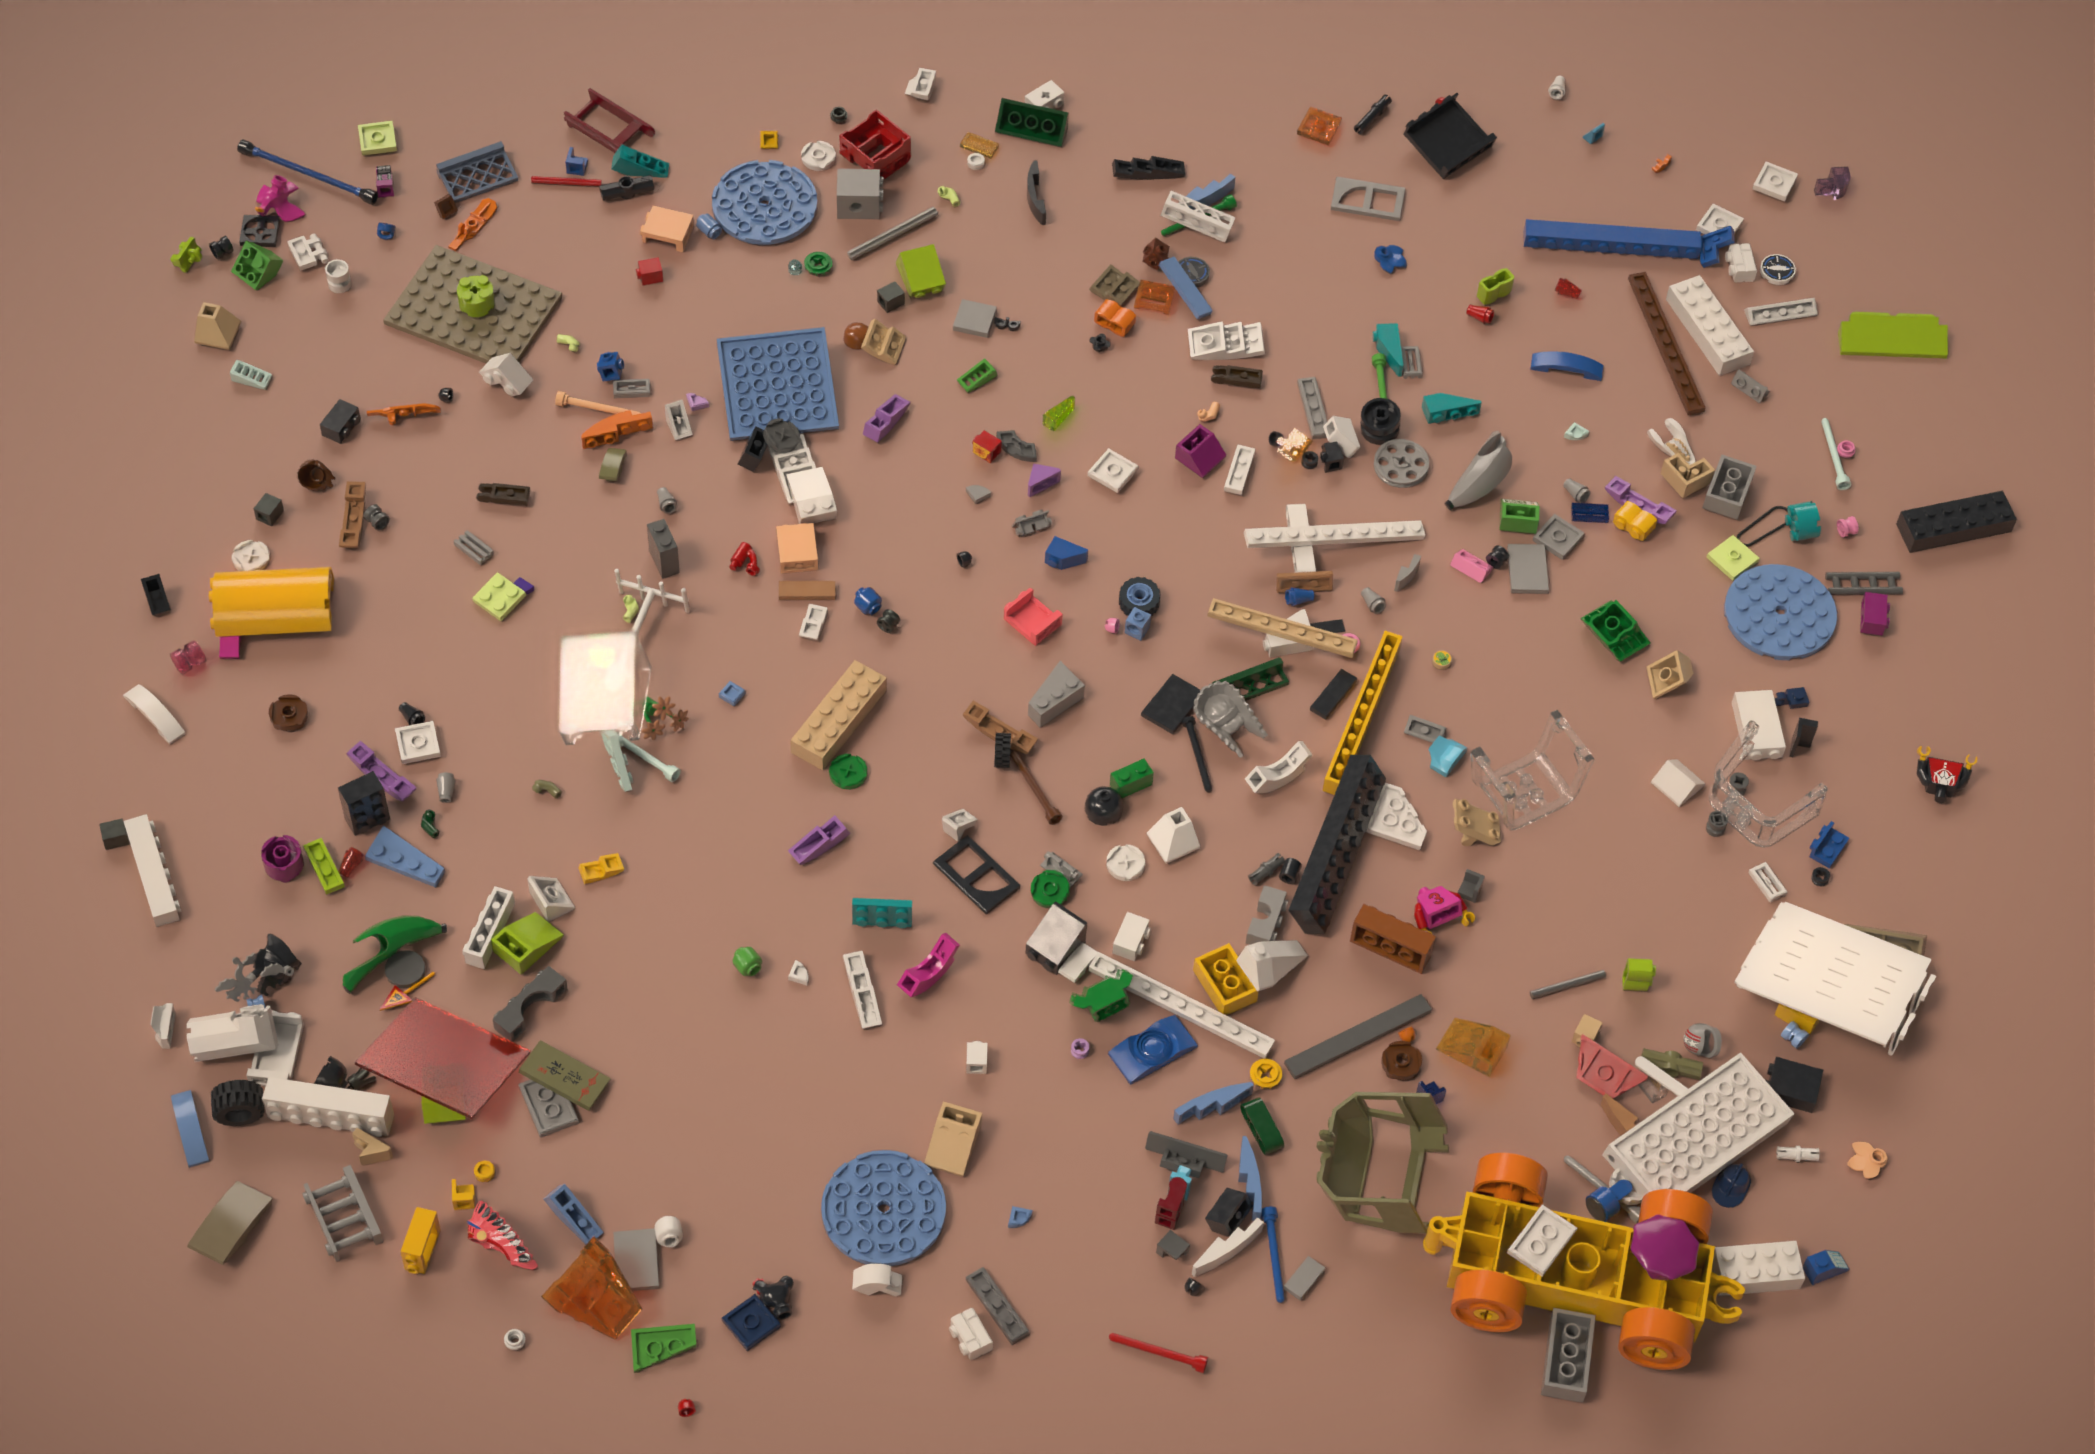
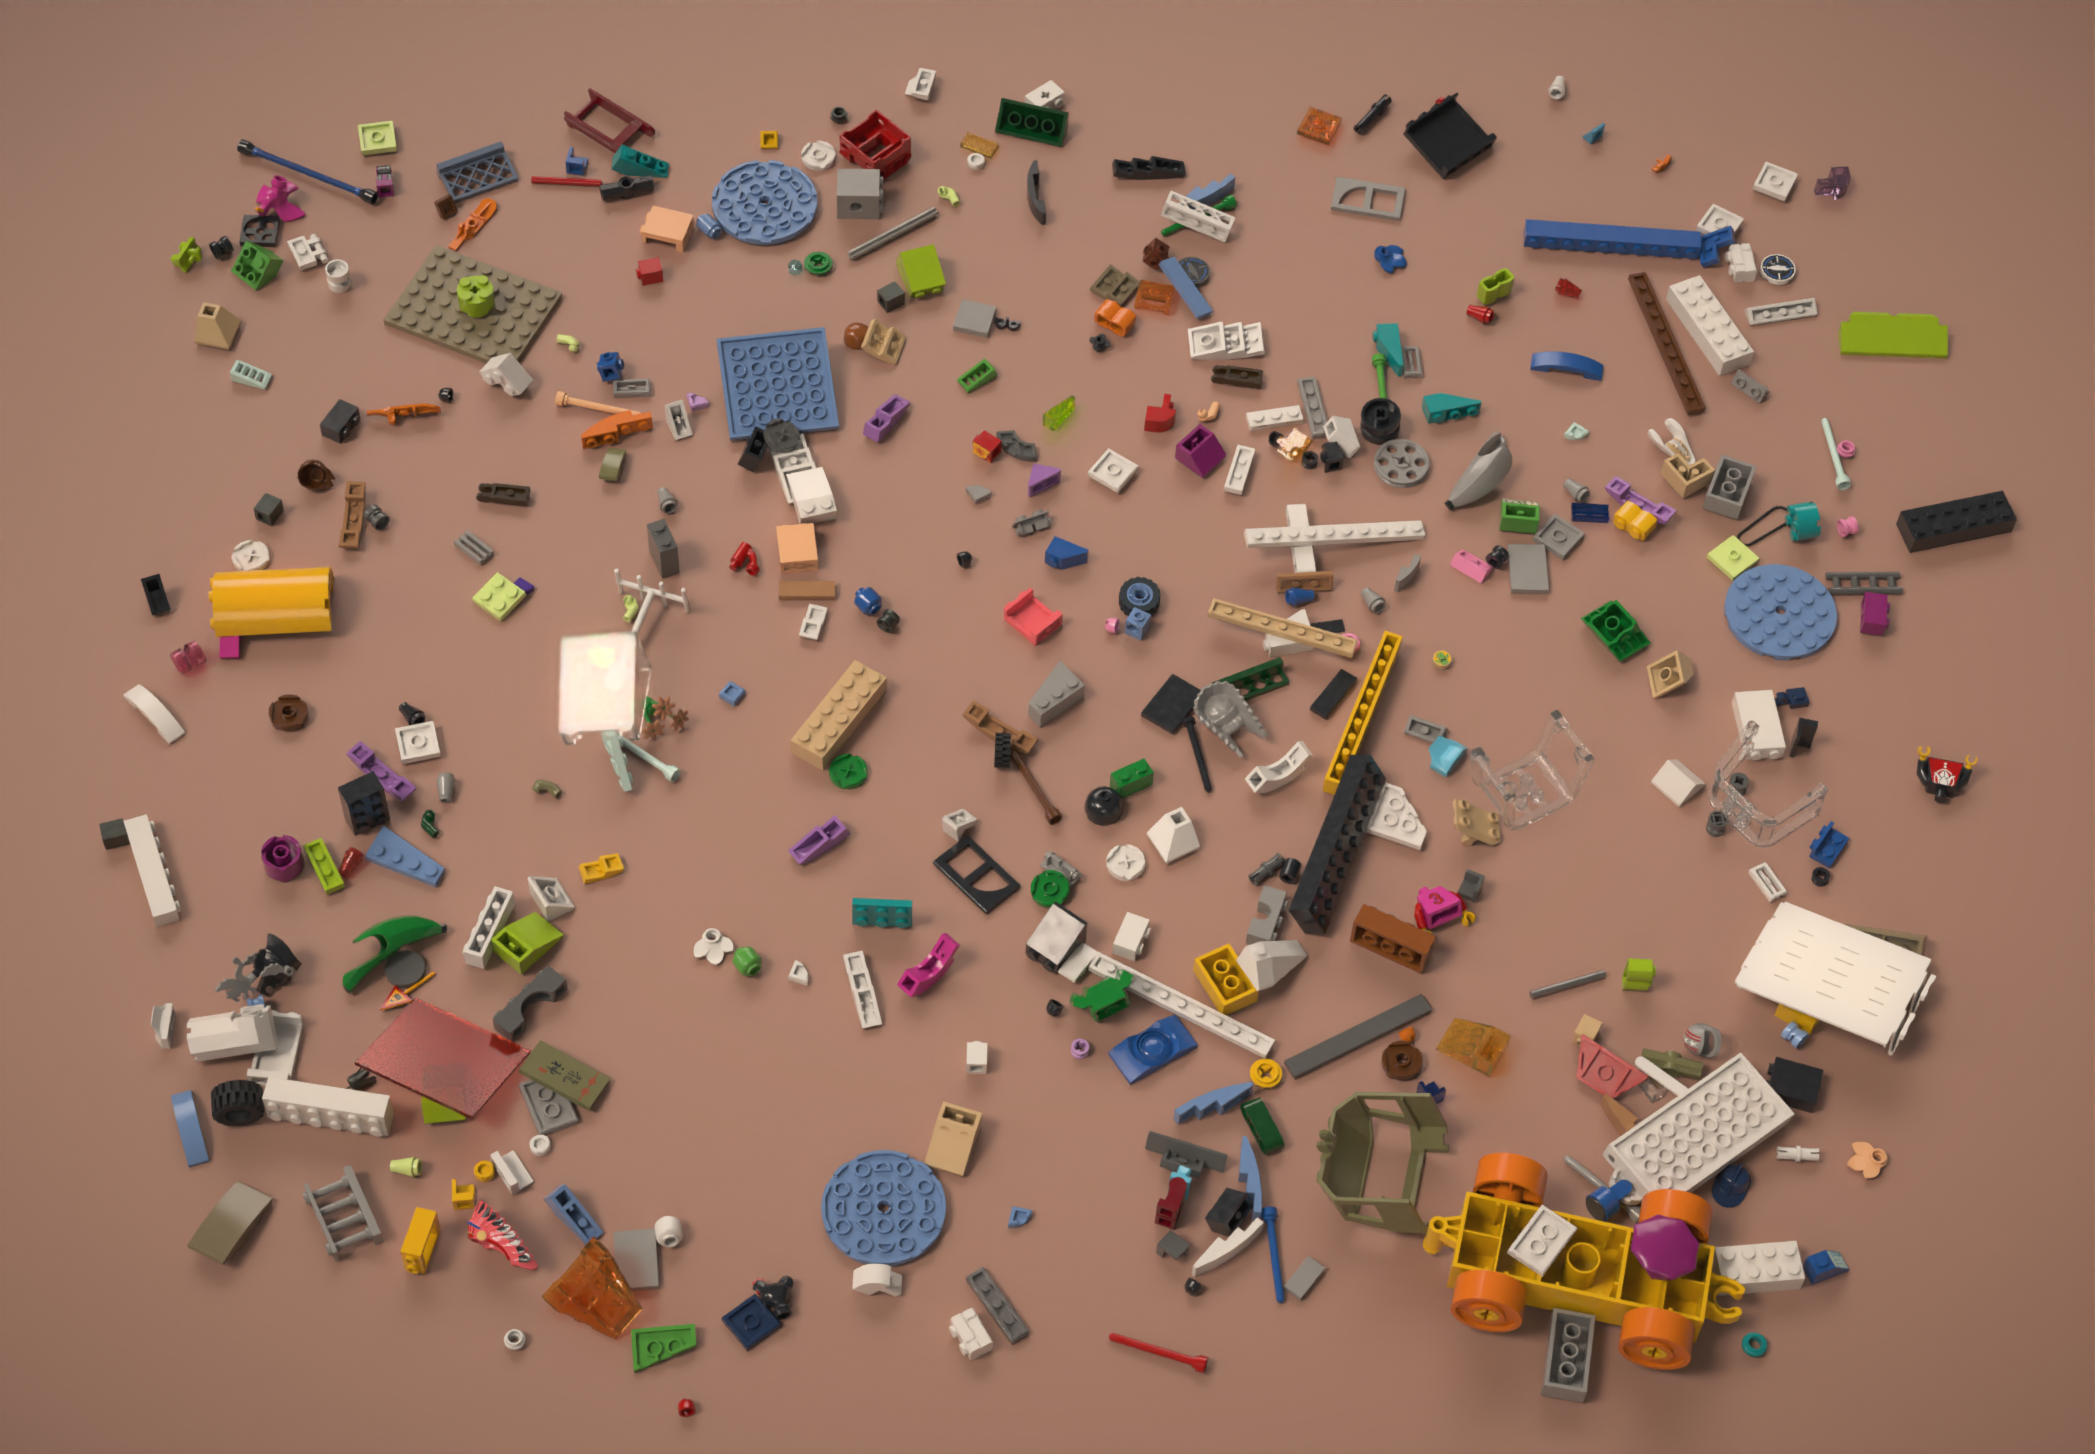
(333, 1074): black cylinder -> none
(373, 1149): tan slope -> none
(385, 227): blue tile -> none
(407, 1166): none -> yellowish green cone
(511, 1171): none -> white panel
(540, 1145): none -> white tile
(713, 949): none -> white plate
(1054, 1007): none -> black hinge
(1159, 418): none -> red brick
(1274, 418): none -> white plate
(1753, 1336): none -> teal piece

